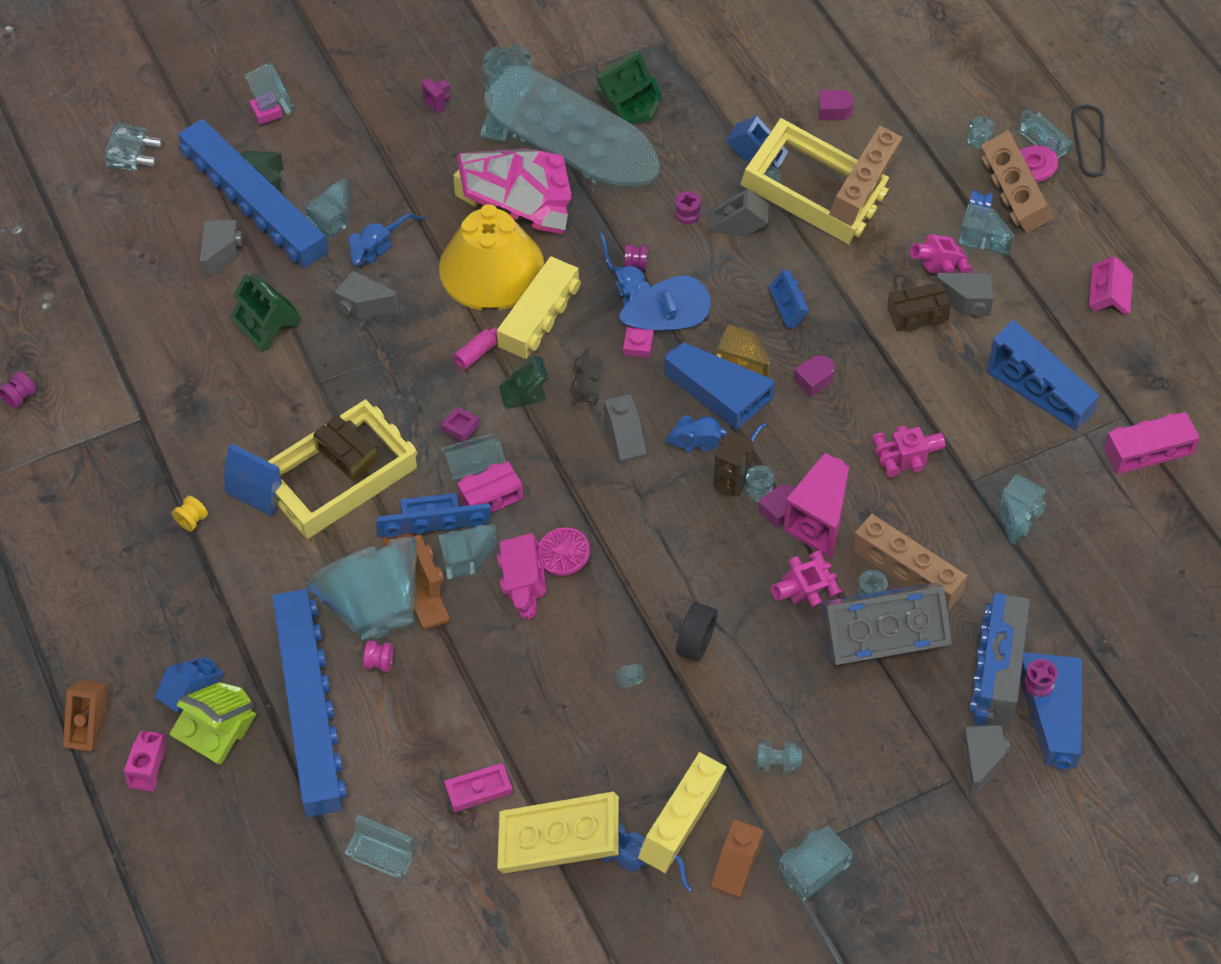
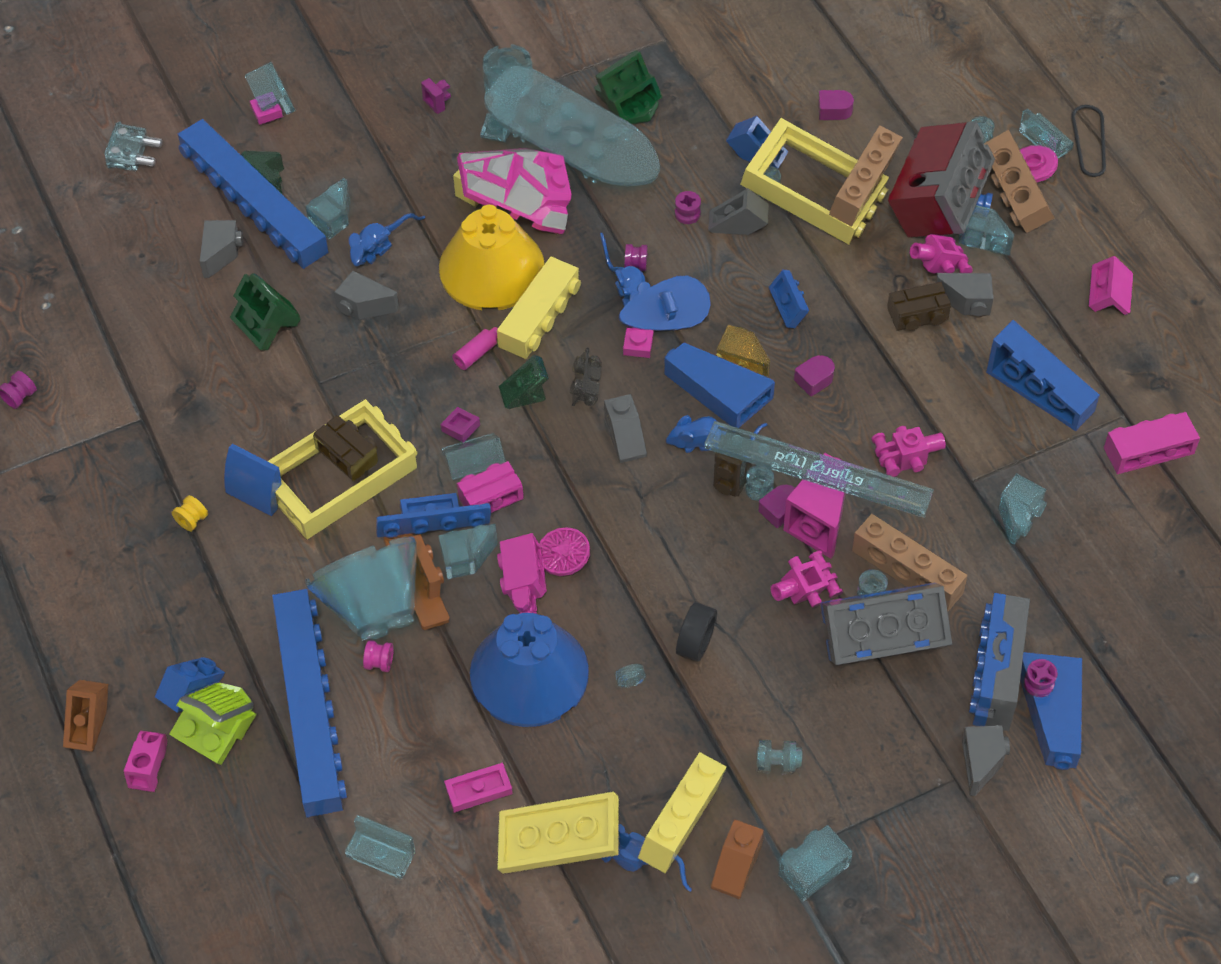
(529, 671): none -> blue cone
(819, 469): none -> clear light blue tile
(941, 179): none -> piece

